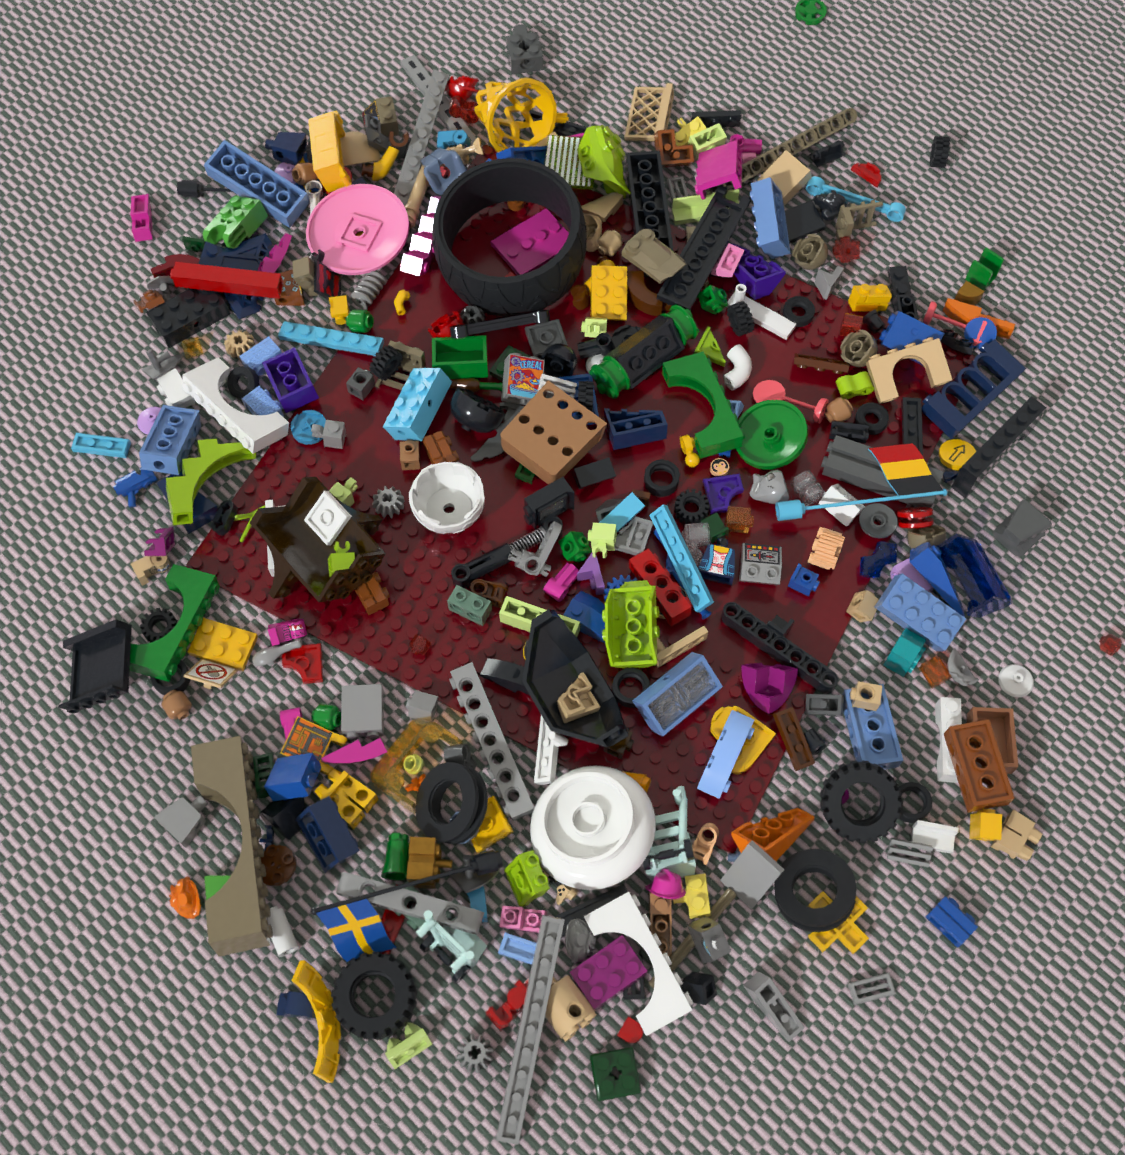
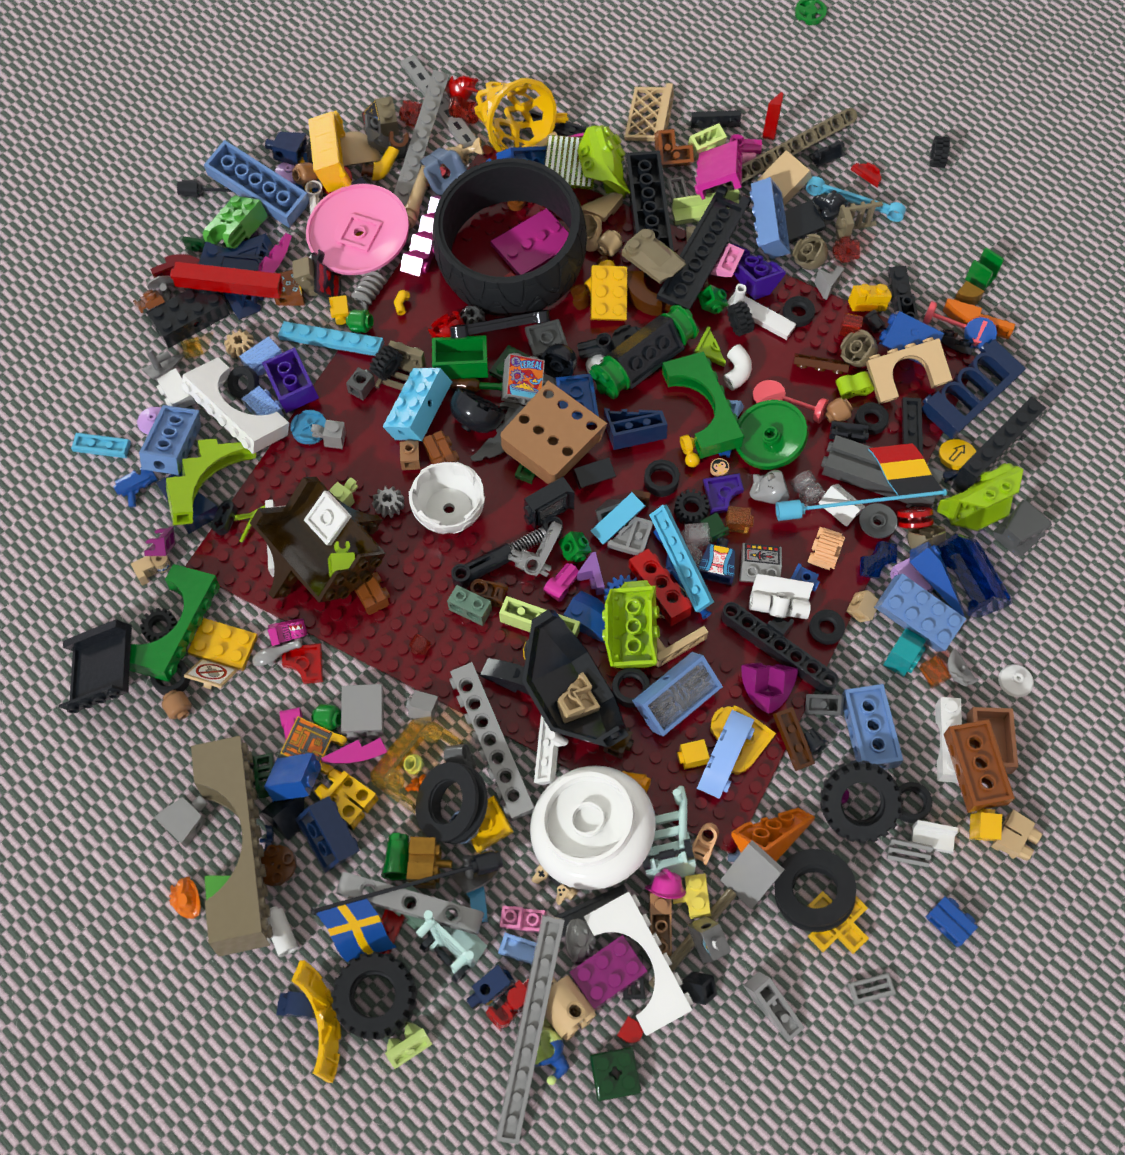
(141, 218): dark pink slope -> none
(409, 112): none -> clear red brick
(452, 139): dark azure leg -> none
(469, 1049): light grey gear -> none
(498, 980): none -> dark blue torso
(524, 51): dark grey brick -> none
(526, 878): lime plate -> none
(550, 1052): none -> piece
(560, 383): white tile -> none
(585, 394): black tyre -> none
(594, 326): yellowish green brick -> none
(602, 538): yellowish green brick -> none
(687, 130): light yellow plate -> none
(693, 754): none -> yellow brick
(772, 117): none -> red slope
(781, 596): none -> white panel
(824, 638): none -> black tyre
(872, 690): tan brick -> none
(985, 500): none -> lime slope
(1110, 644): clear red piece -> none

